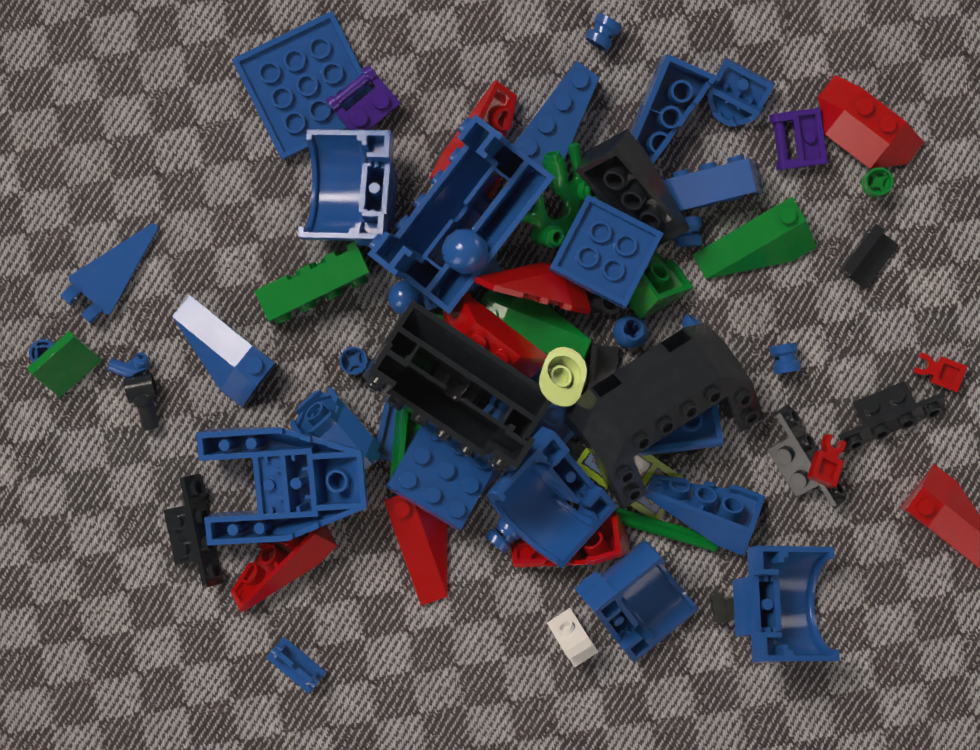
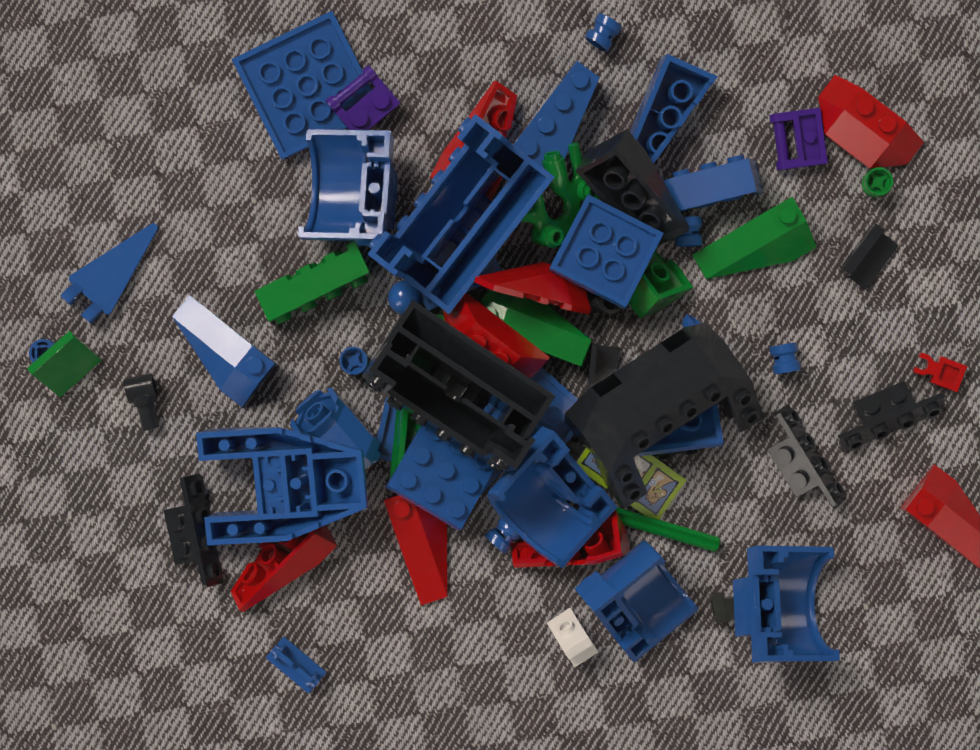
(130, 369): blue arm -> none
(465, 251): blue hair -> none
(563, 376): yellowish green piece -> none
(630, 332): blue piece -> none
(716, 513): blue wedge -> none
(738, 94): blue slope -> none
(825, 464): red plate -> none

